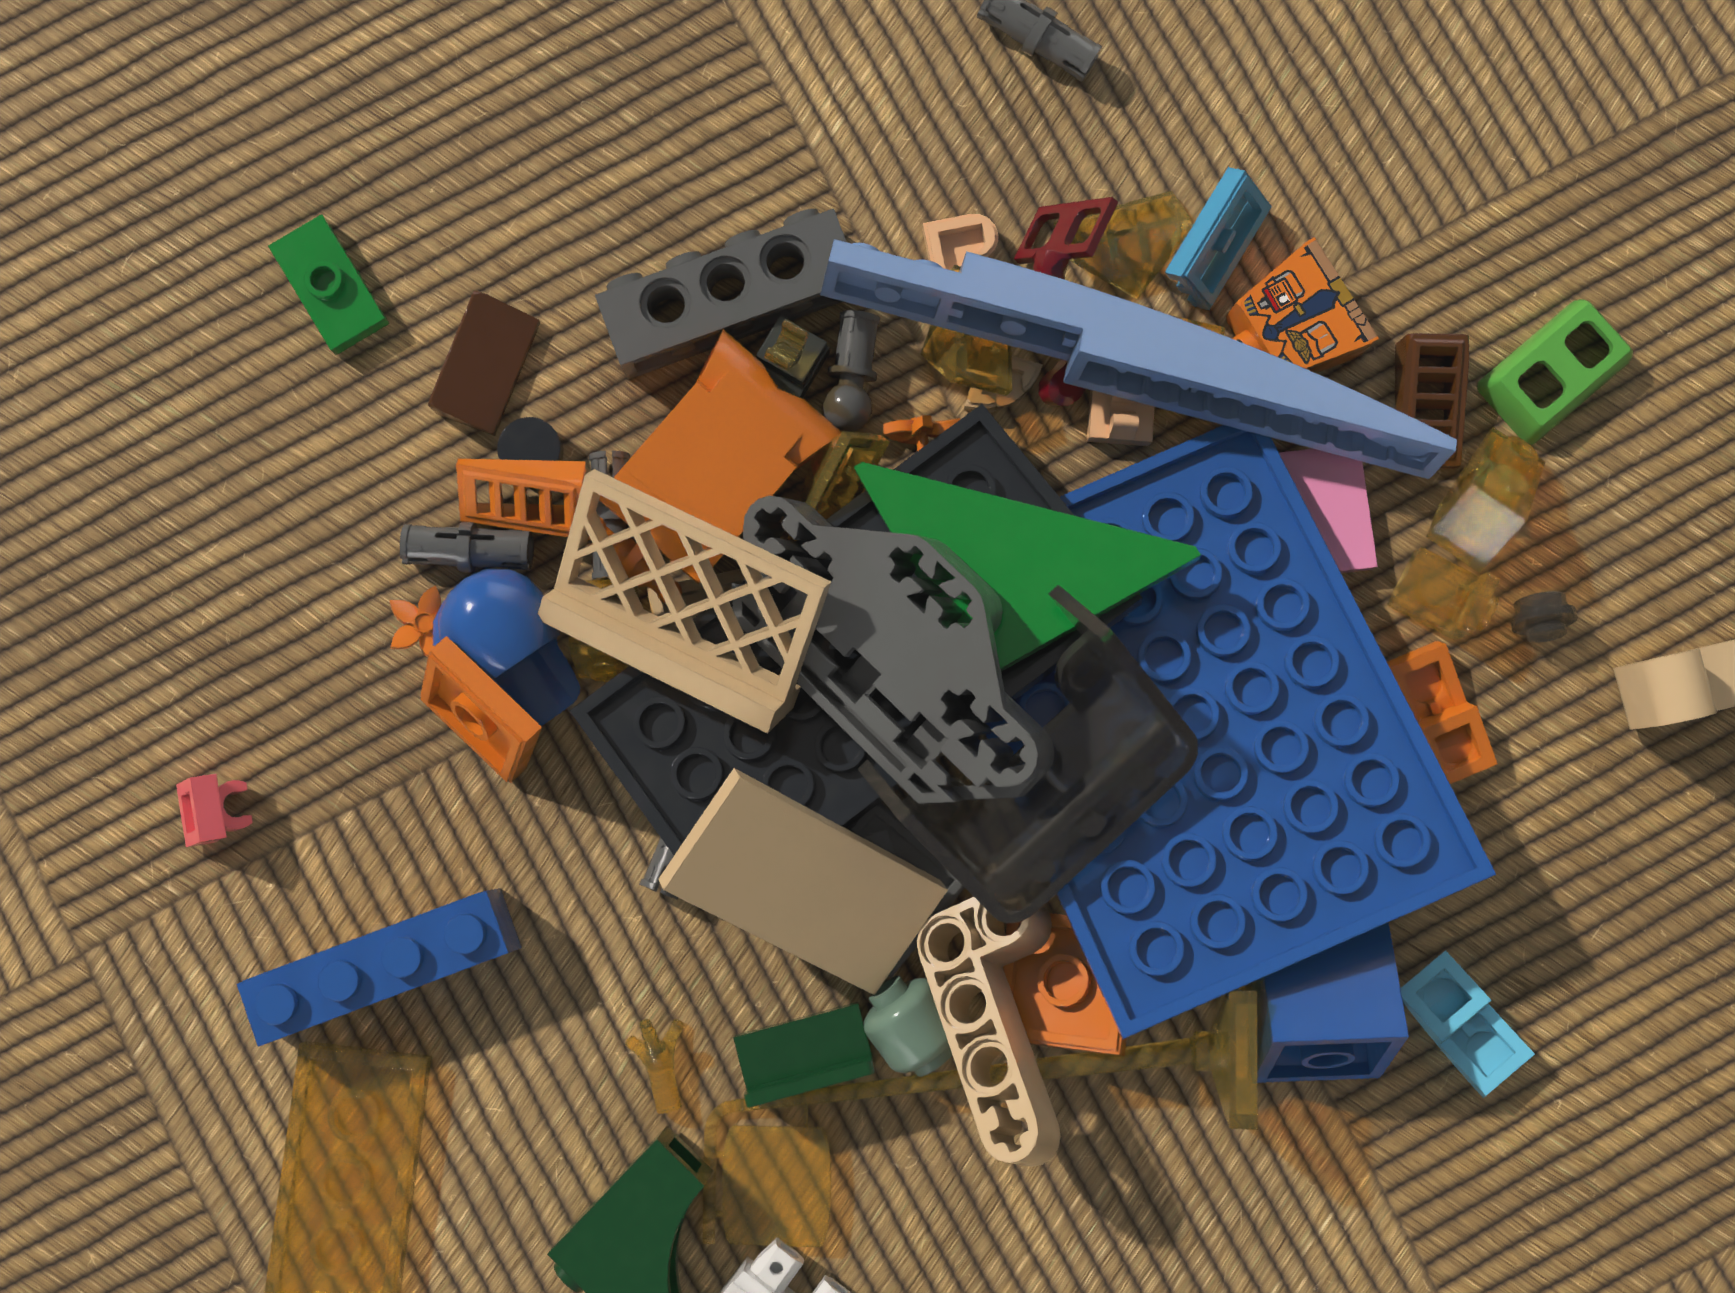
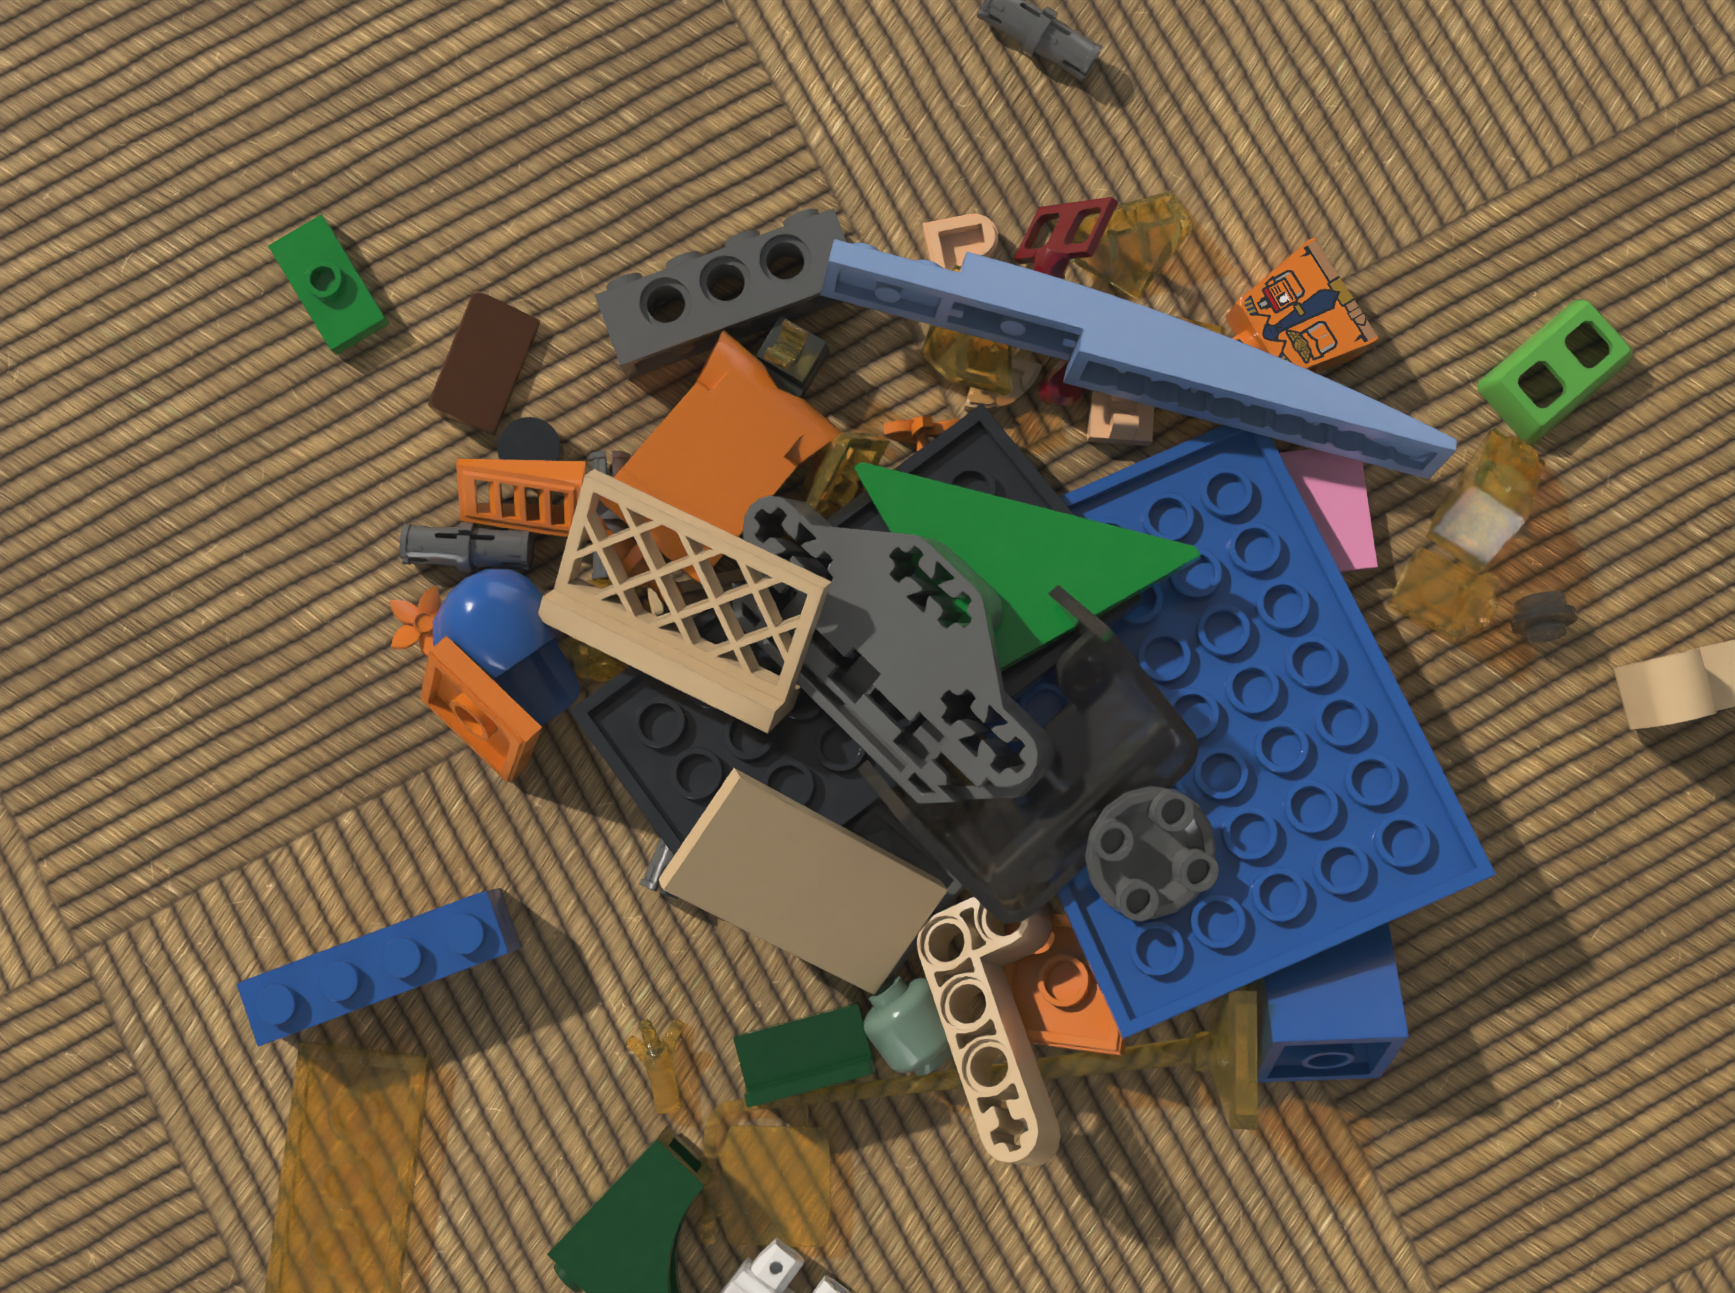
(203, 809): coral tile -> none
(848, 403): dark grey pin -> none
(1151, 853): none -> dark grey dish
(1218, 238): dark azure tile -> none
(1442, 712): orange slope -> none
(1454, 376): reddish brown slope -> none
(1464, 1024): medium azure slope -> none

